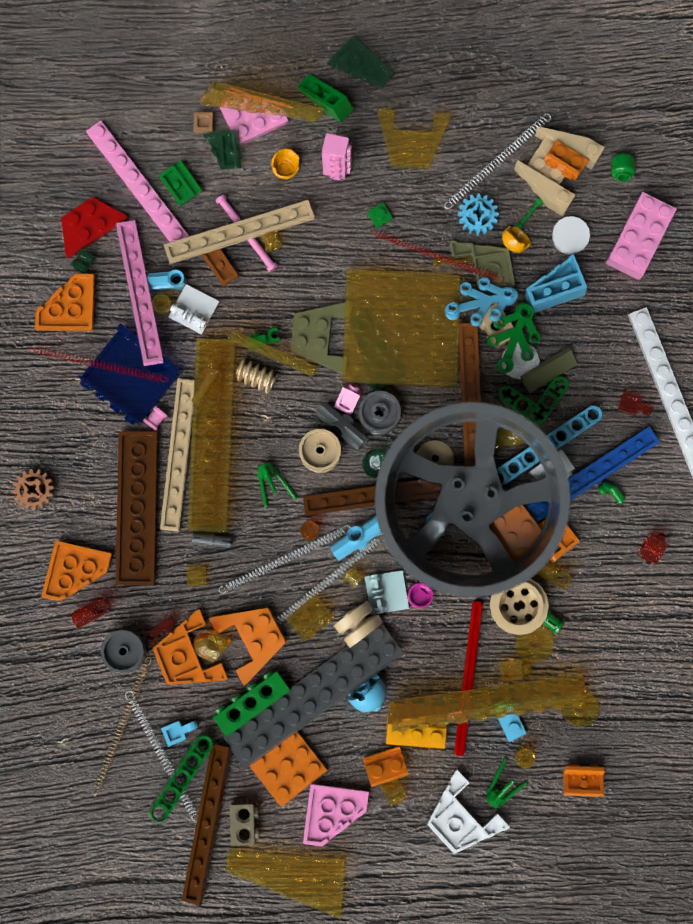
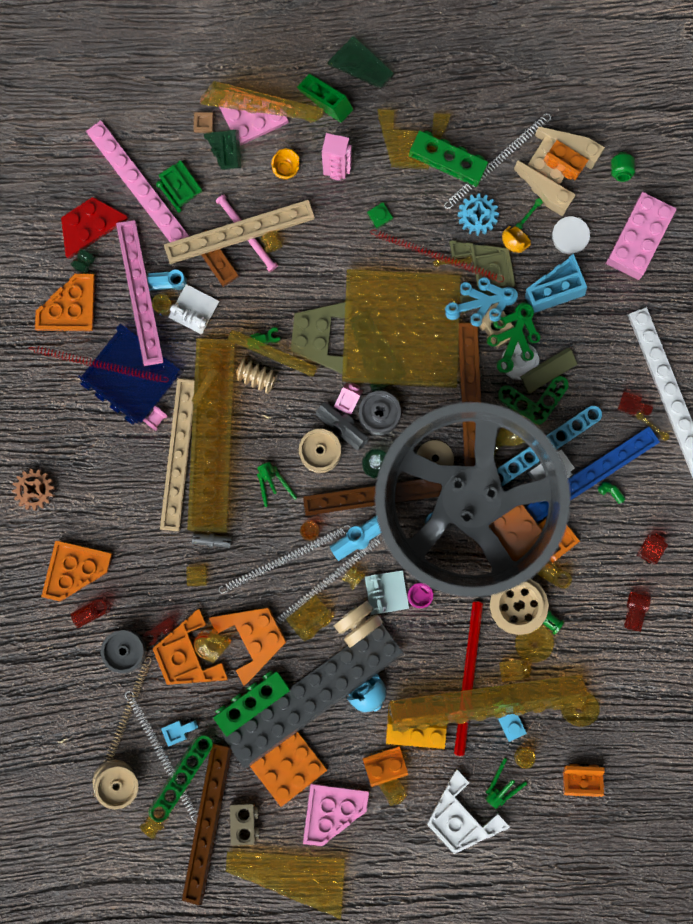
(115, 796): none -> tan wheel
(136, 508): reddish brown plate -> none
(151, 827): none -> clear yellow wheel
(159, 184): none -> green hinge
(437, 160): none -> green brick
(637, 606): none -> clear red piece
(664, 436): none -> clear yellow hinge

